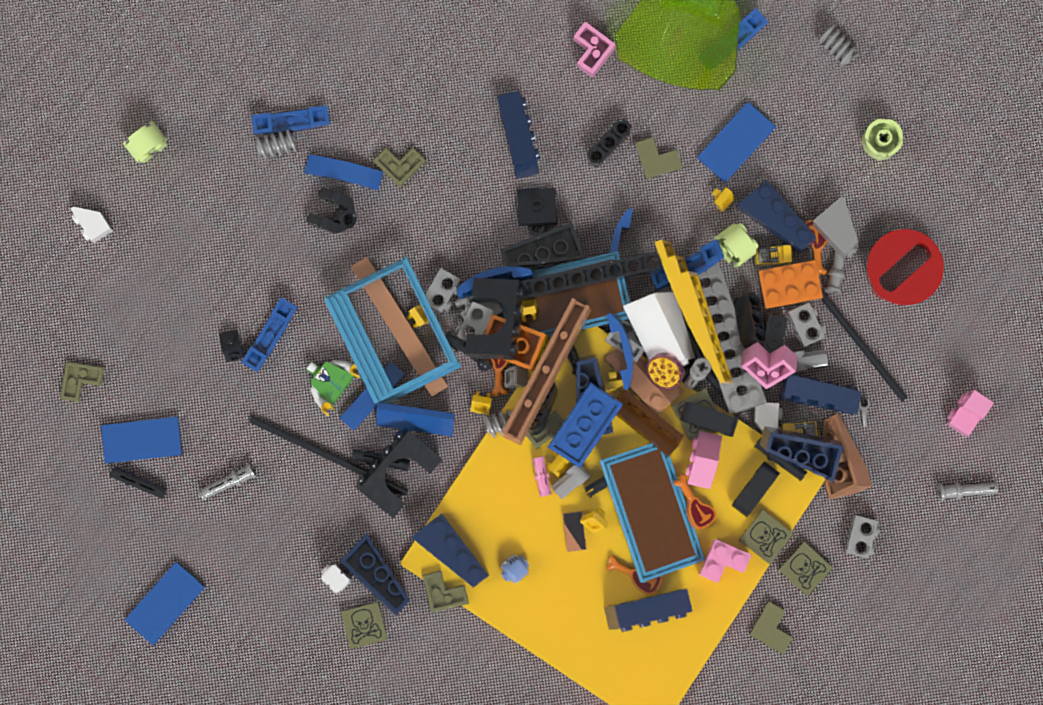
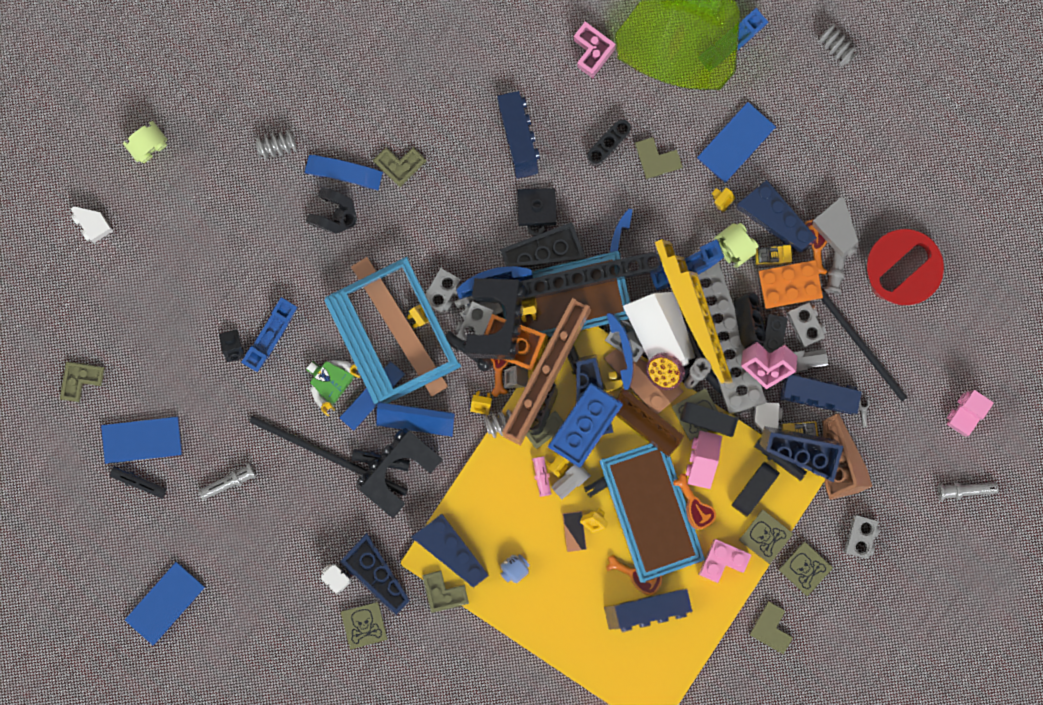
(293, 120): blue slope -> none
(875, 131): yellowish green brick -> none

